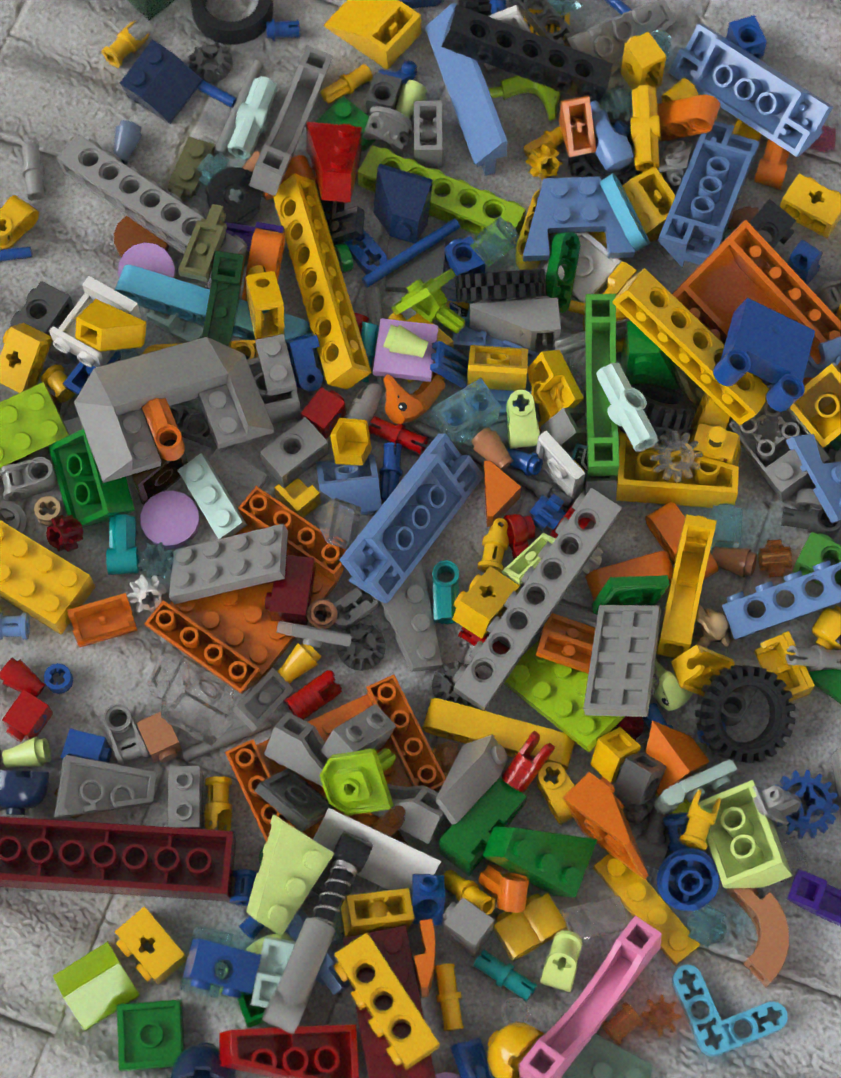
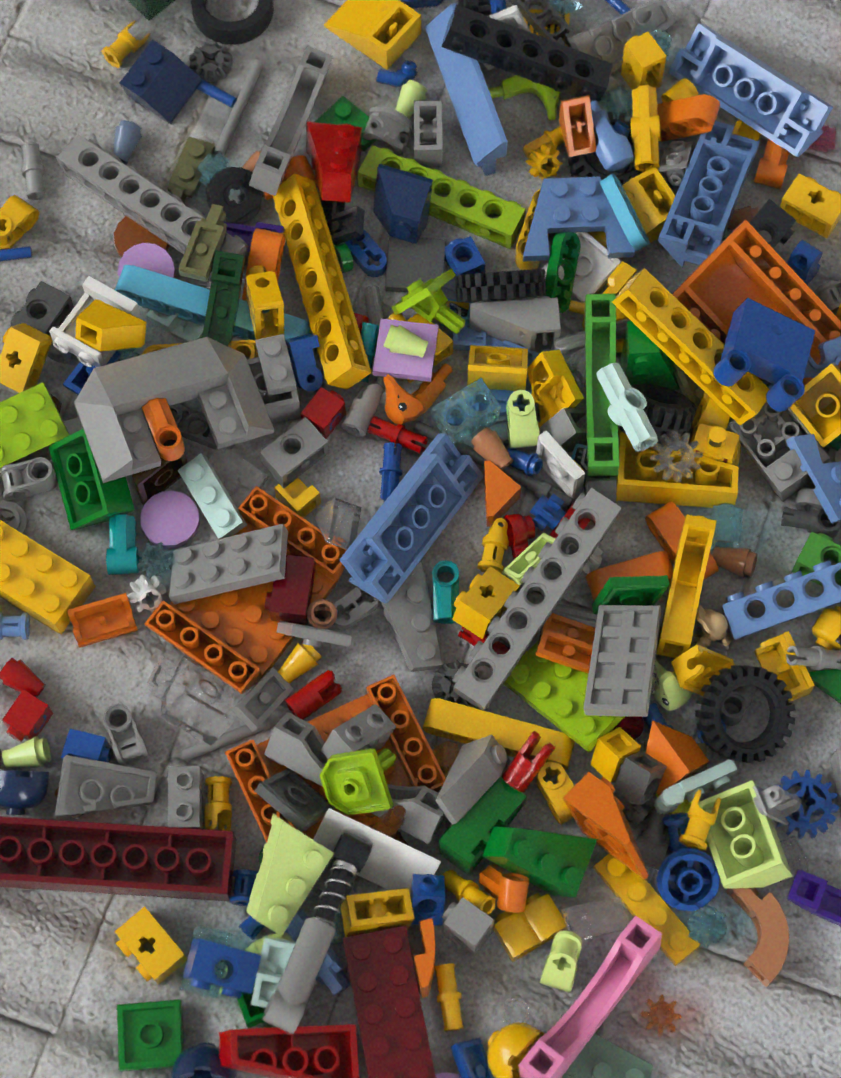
(48, 679): blue bush -> none
(49, 502): tan bush -> none
(54, 378): yellow bush -> none
(64, 533): dark red gear -> none
(95, 986): lime slope -> none
(159, 738): nougat brick -> none
(252, 118): light aqua piece -> none
(282, 29): blue pin -> none
(346, 84): yellow axle -> none
(351, 441): yellow panel -> none
(351, 483): medium blue slope -> none
(365, 954): yellow brick -> none
(366, 658): dark grey gear -> none
(383, 87): dark grey brick -> none
(410, 253): blue bar -> none
(449, 370): blue tile -> none
(495, 241): clear light blue brick -> none
(505, 975): teal pin -> none
(622, 1023): clear orange bush -> none
(723, 1028): medium azure beam -> none
(747, 30): blue brick -> none
(775, 558): clear orange gear -> none

